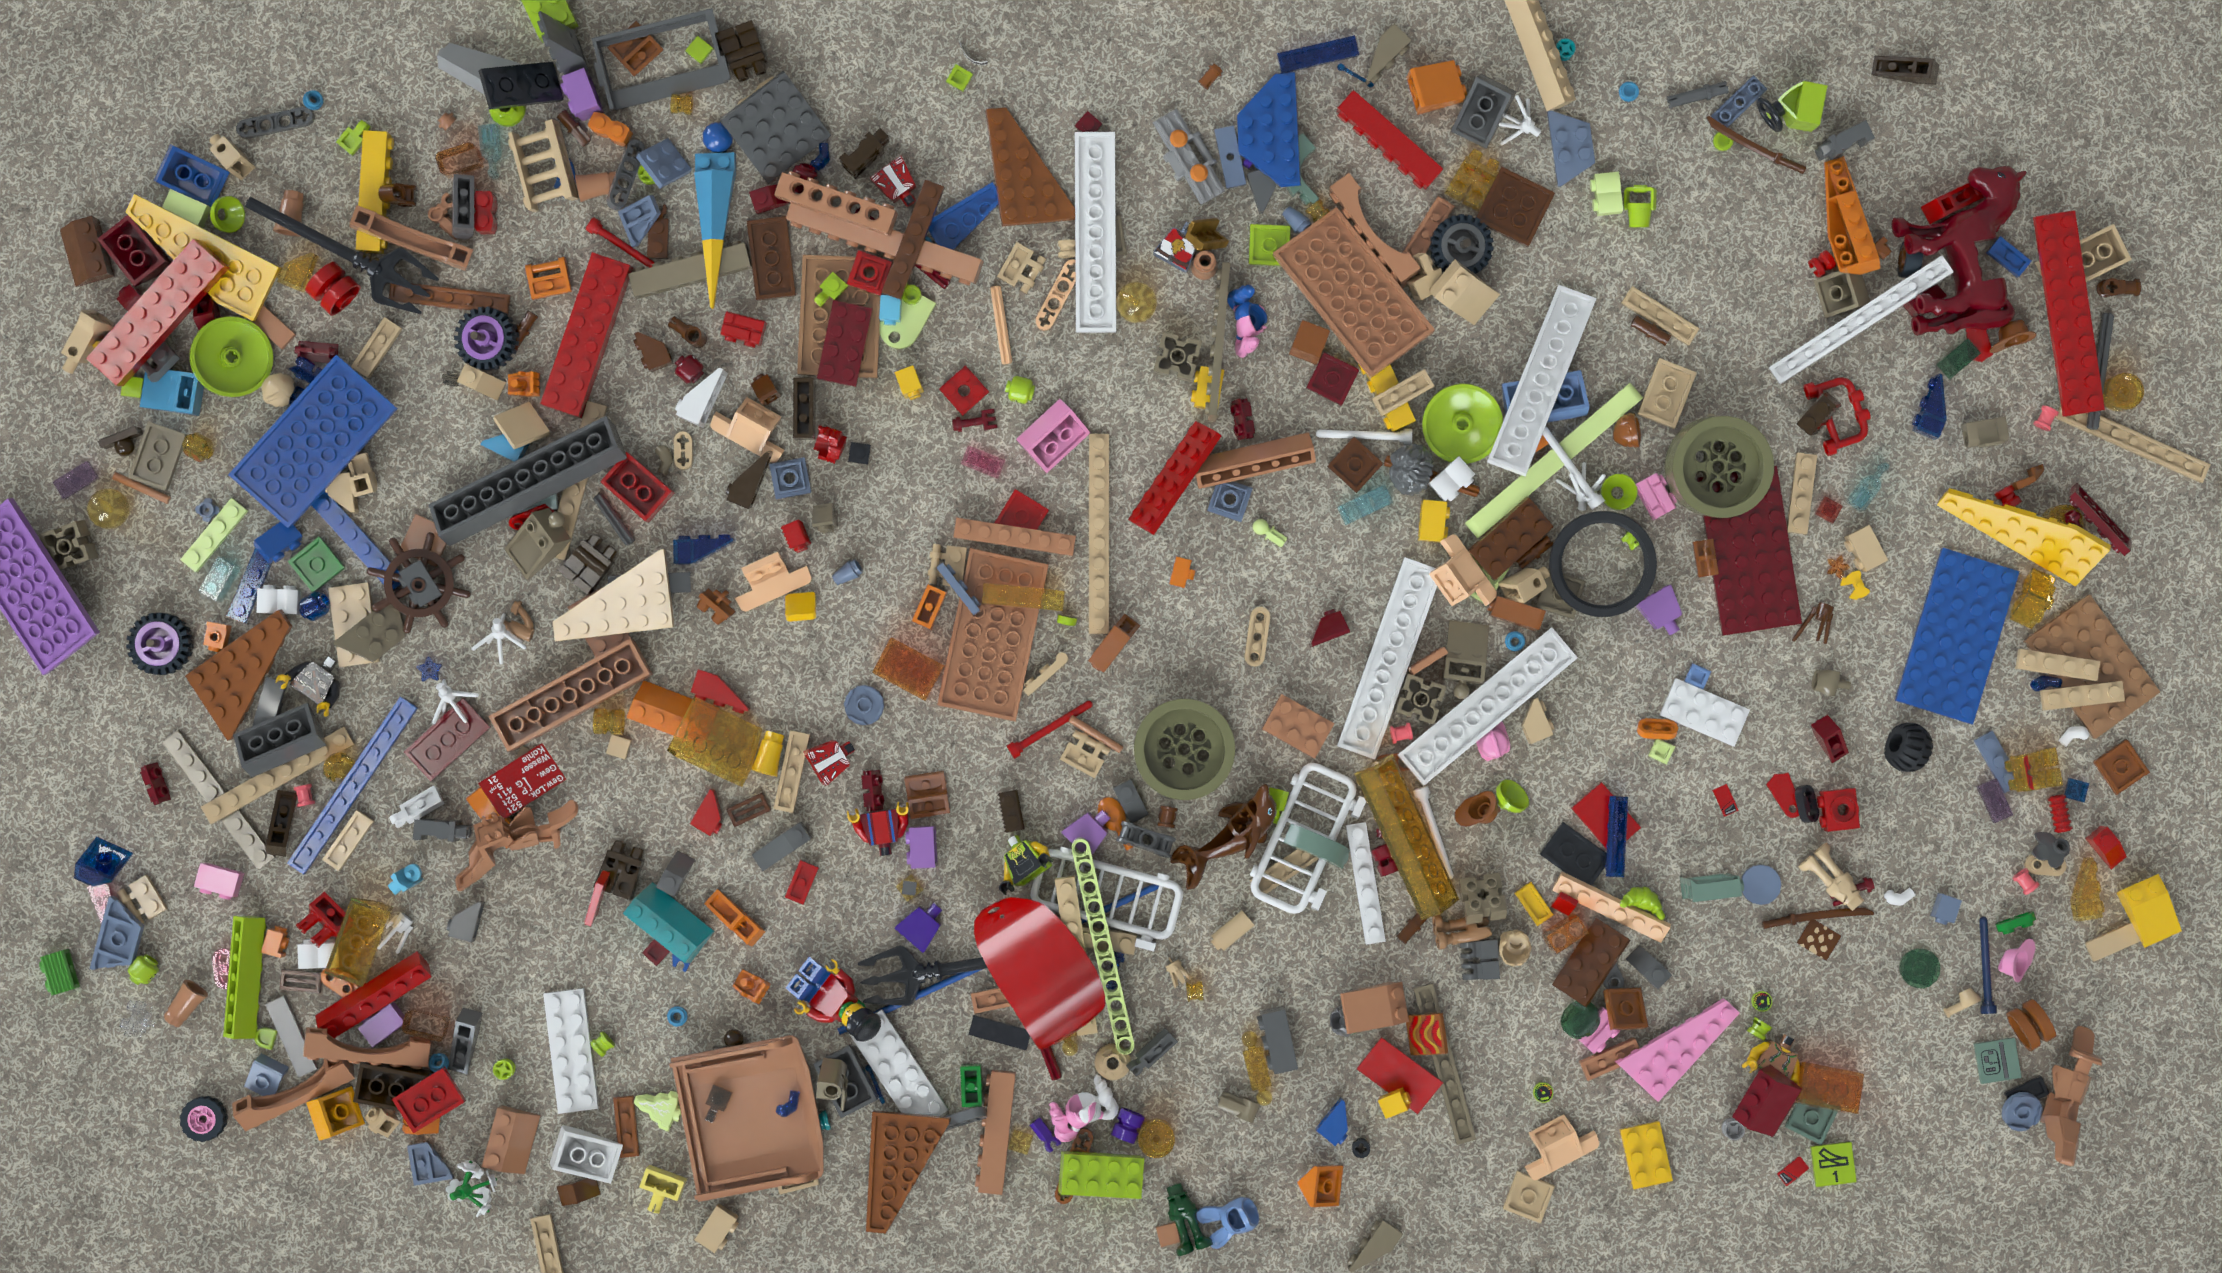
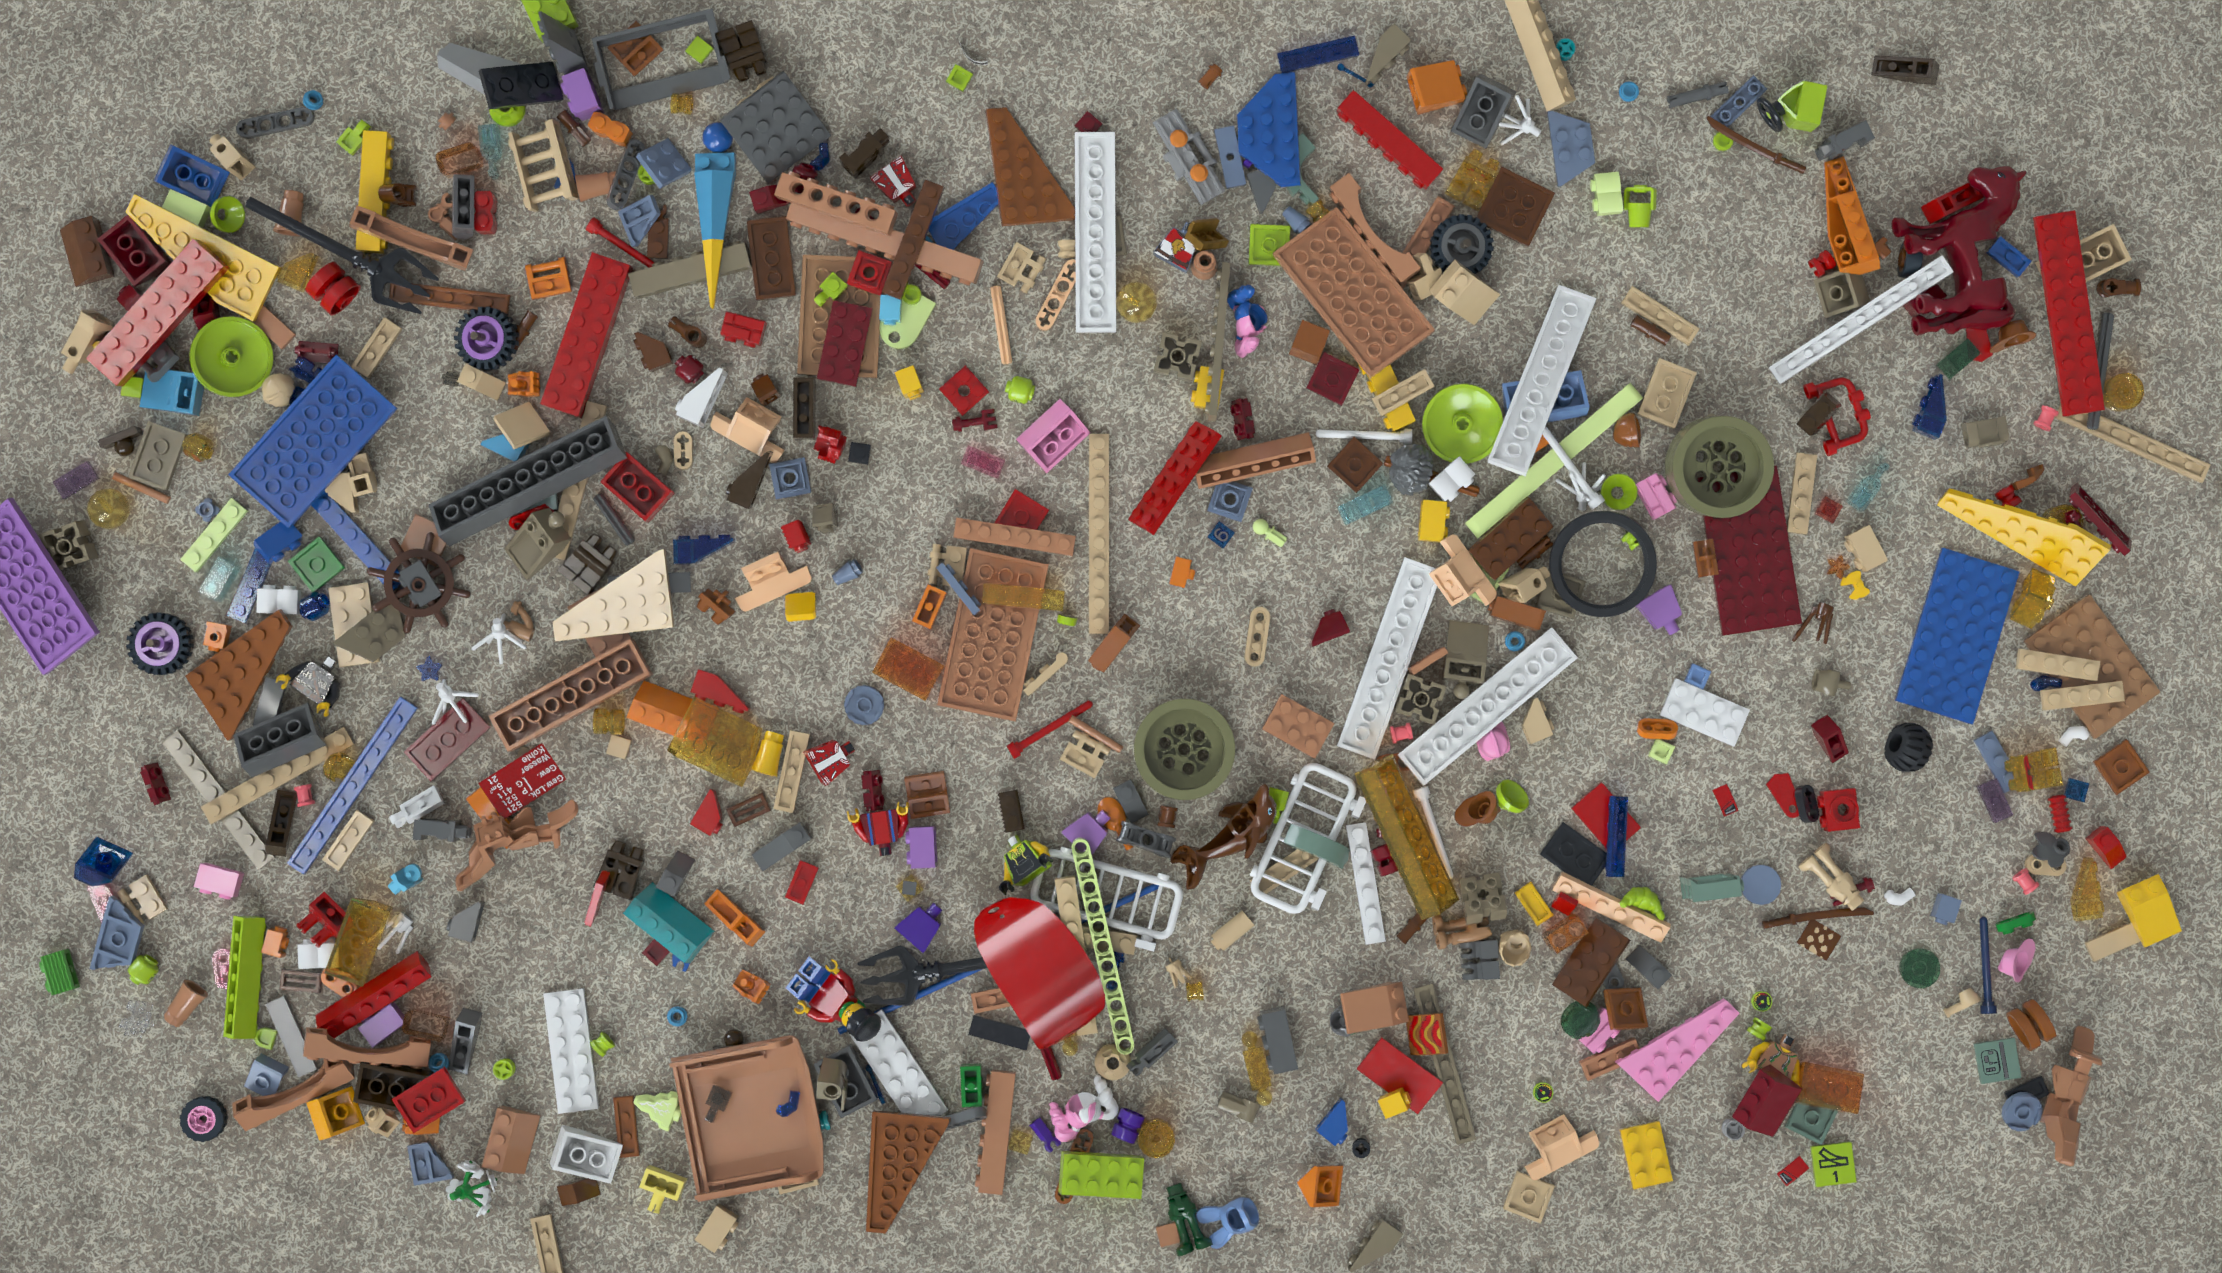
(1221, 535): none -> clear blue tile

